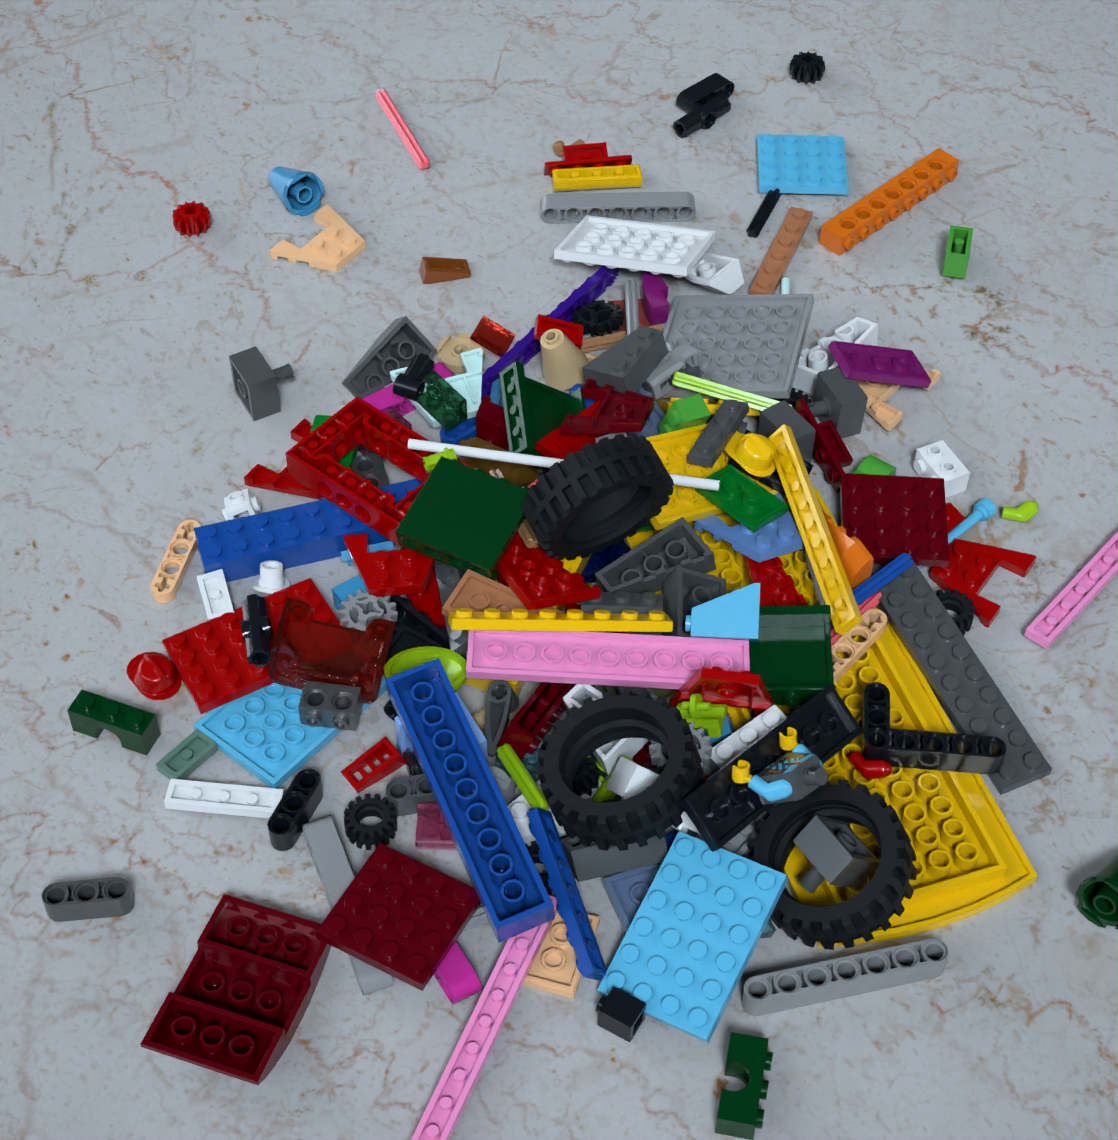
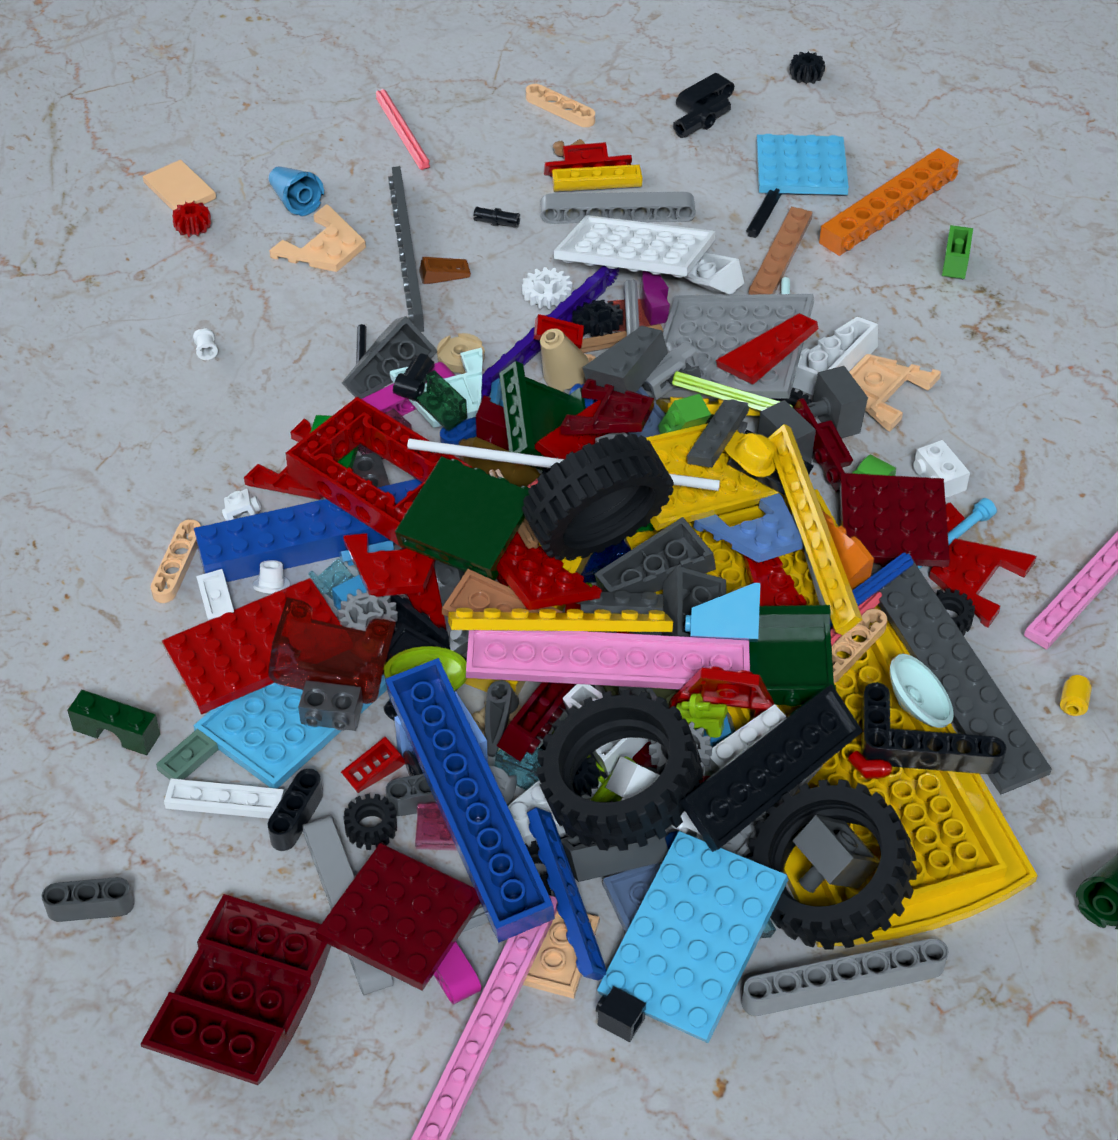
(154, 675): red piece -> none
(178, 184): none -> light nougat tile
(205, 344): none -> white bush
(256, 630): black piece -> none
(257, 382): dark grey brick -> none
(331, 577): none -> clear light blue bracket
(361, 342): none -> black bar
(406, 253): none -> dark grey plate
(432, 460): lime pin -> none
(492, 336): clear red piece -> none
(496, 217): none -> black pin
(522, 777): lime axle -> none
(546, 287): none -> white gear
(580, 115): none -> light nougat beam
(739, 1109): dark green arch -> none
(744, 499): green tile -> none
(764, 352): none -> red wing
(788, 777): torso -> none
(879, 364): magenta tile -> none
(920, 691): none -> light aqua dish
(1022, 513): lime arm -> none
(1076, 695): none -> yellow brick

